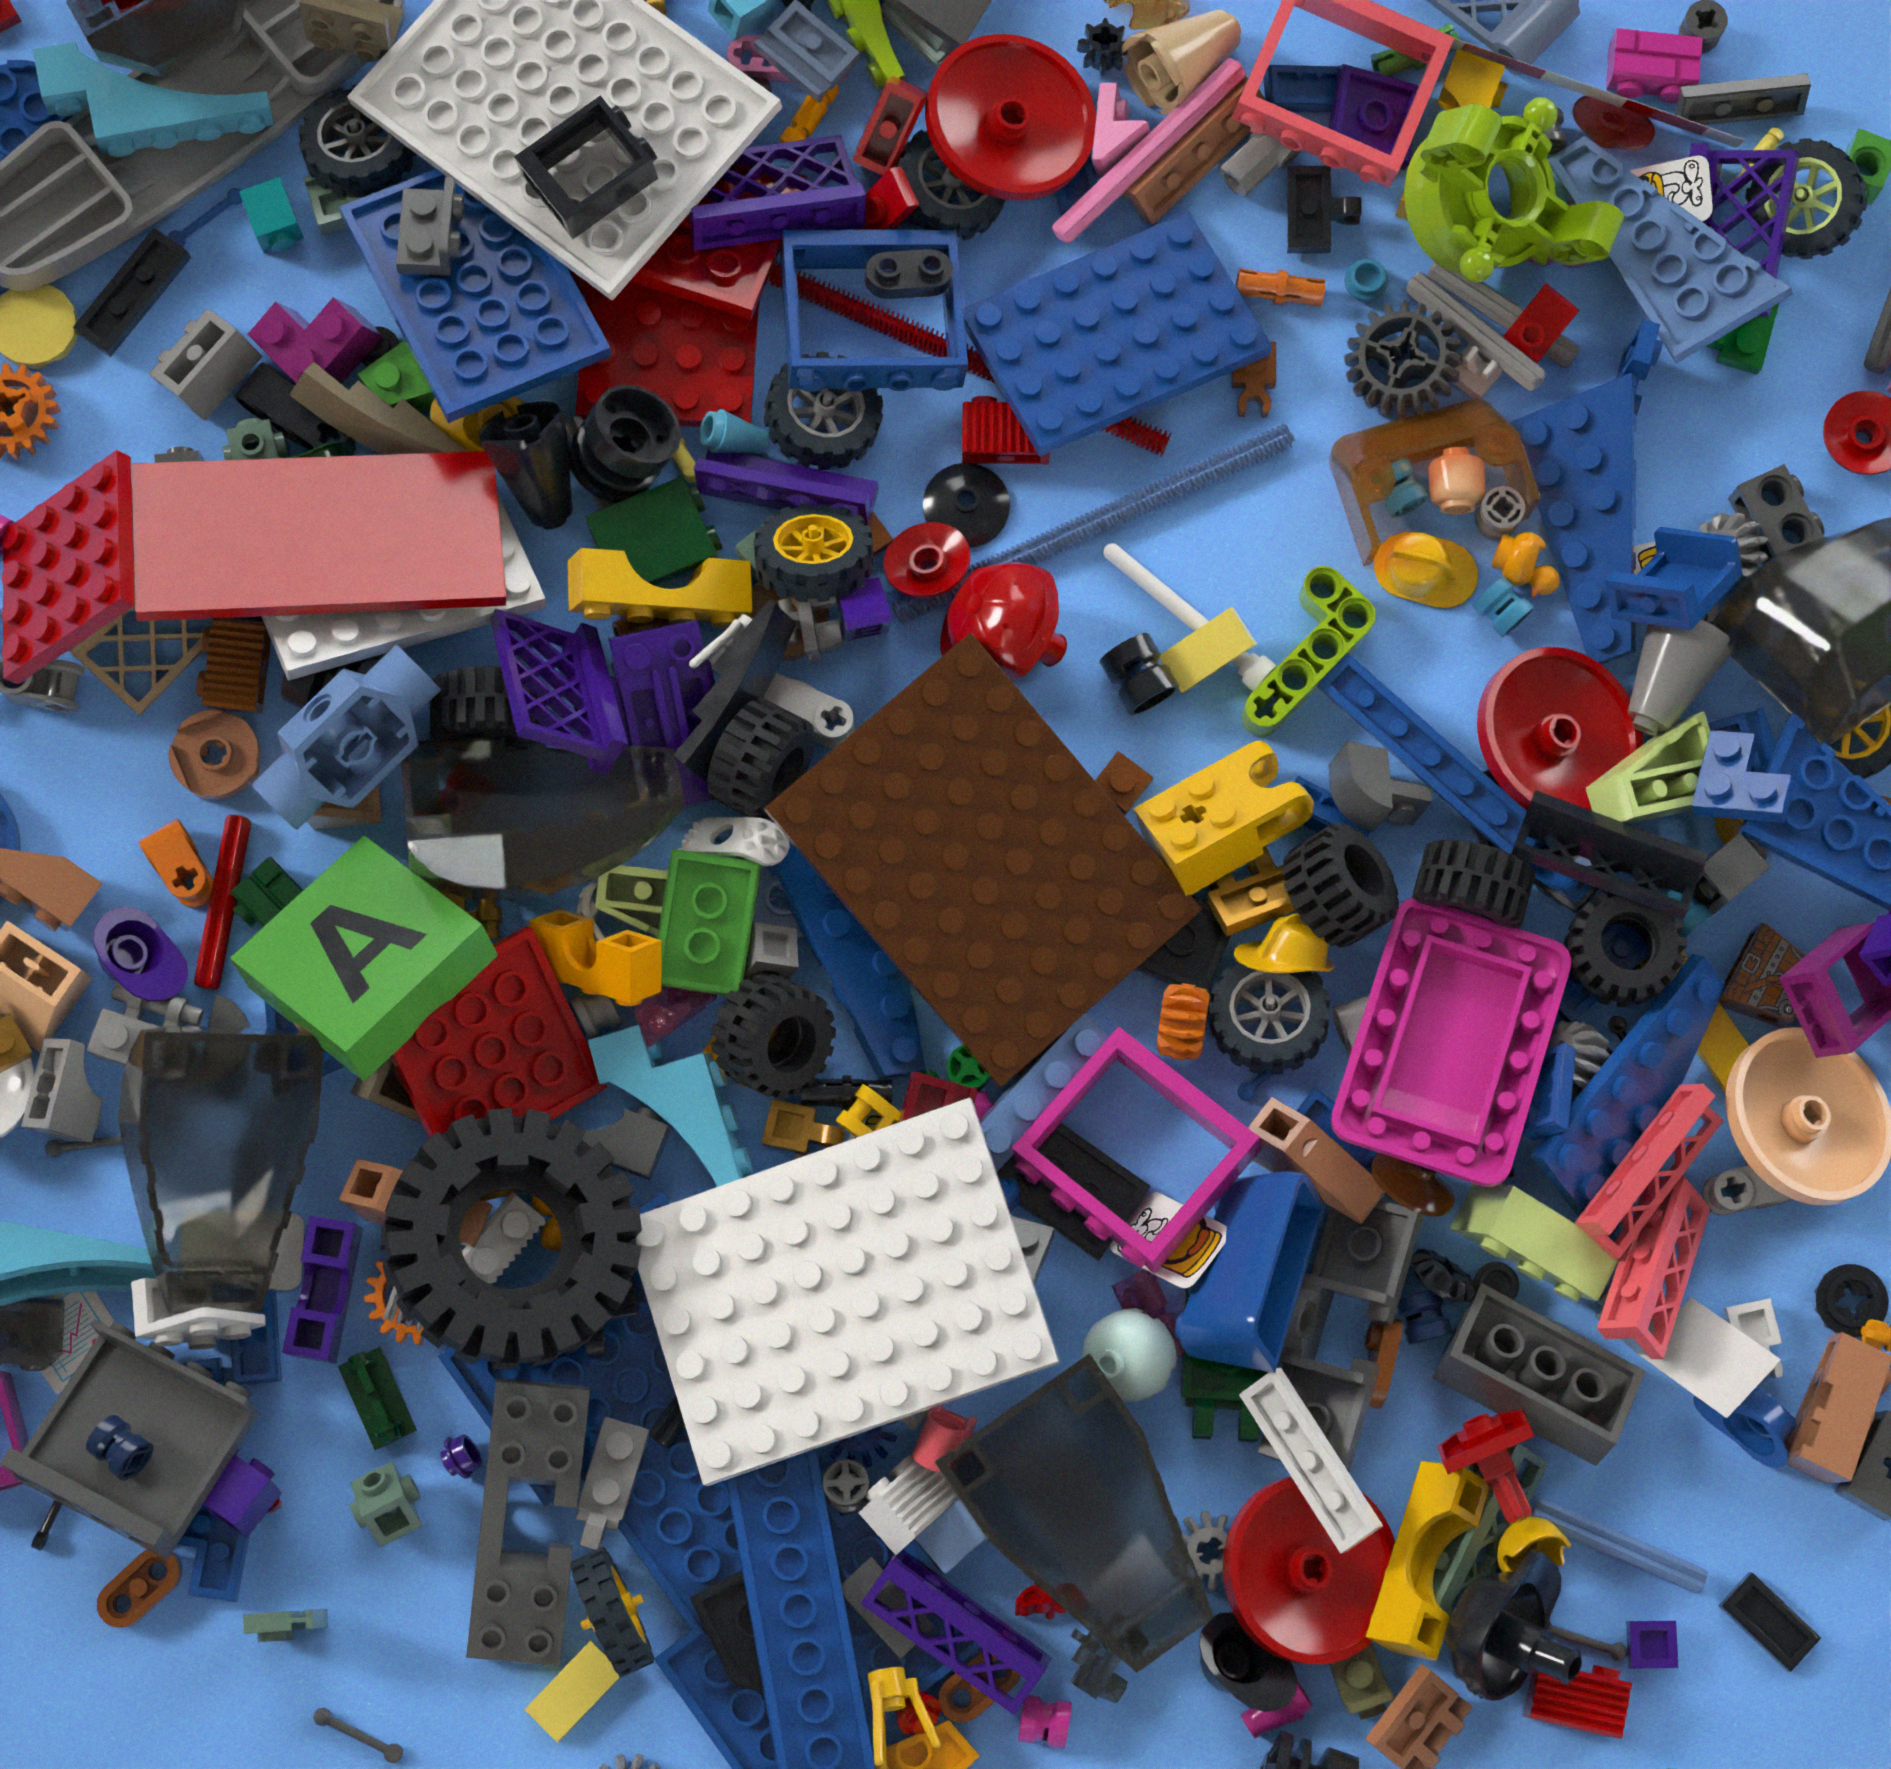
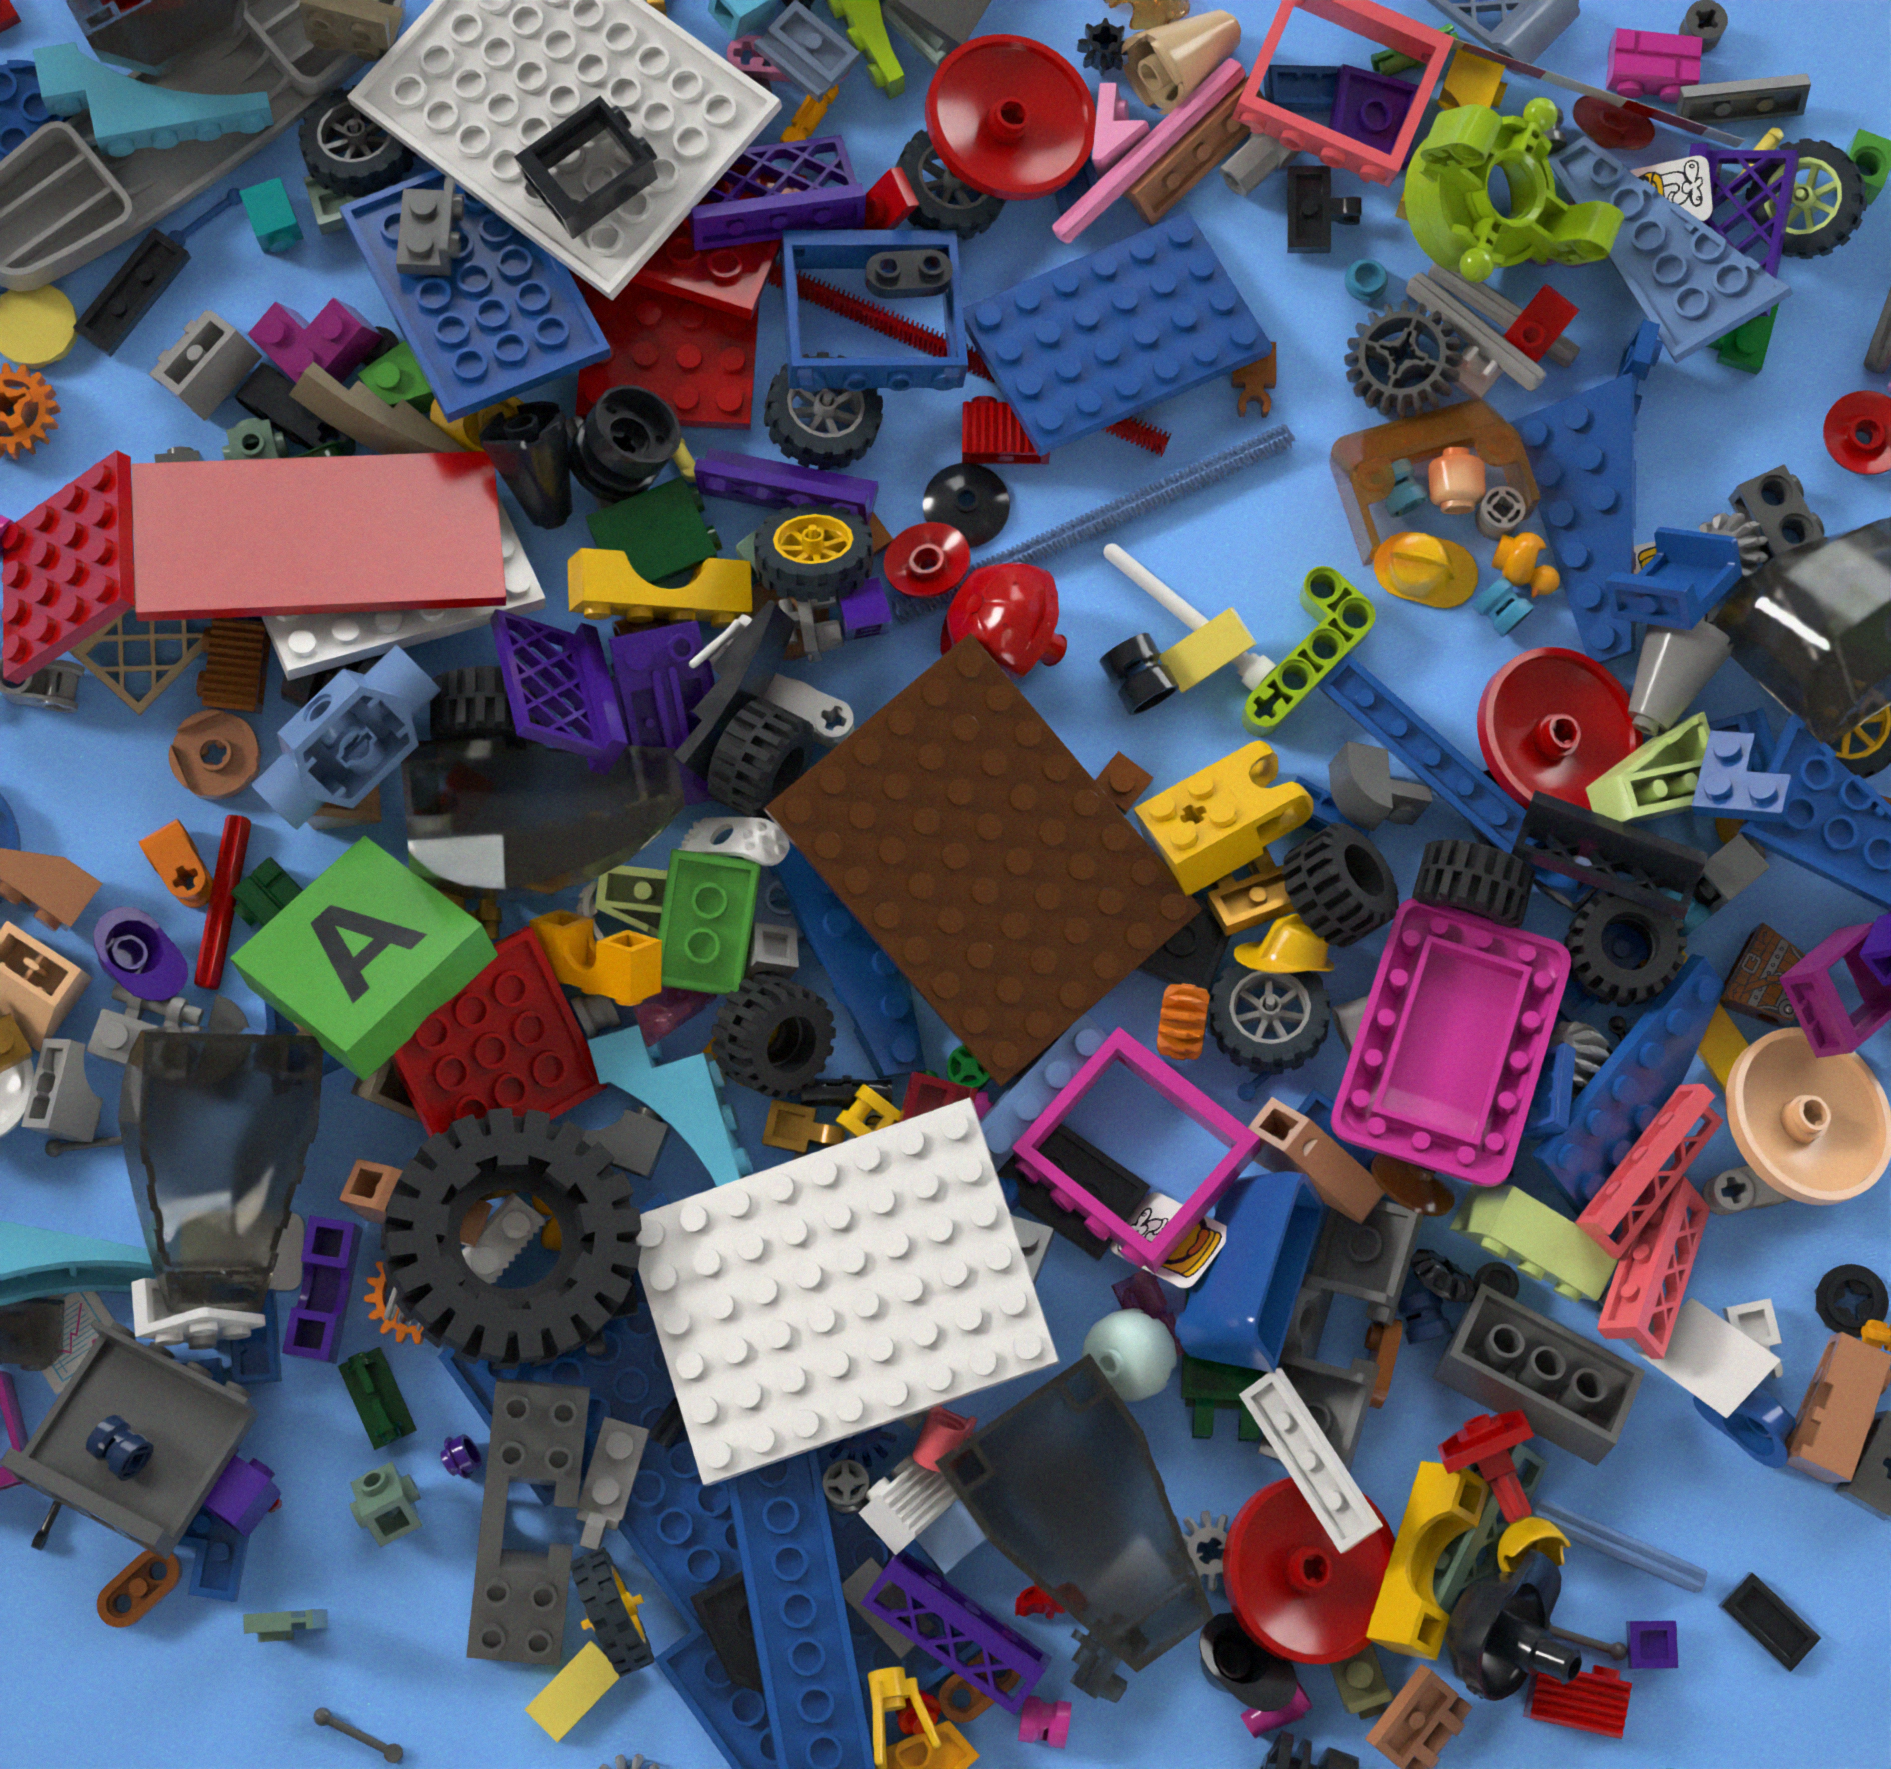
(731, 434): medium azure cone -> none
(889, 125): red brick -> none
(1280, 287): orange pin -> none

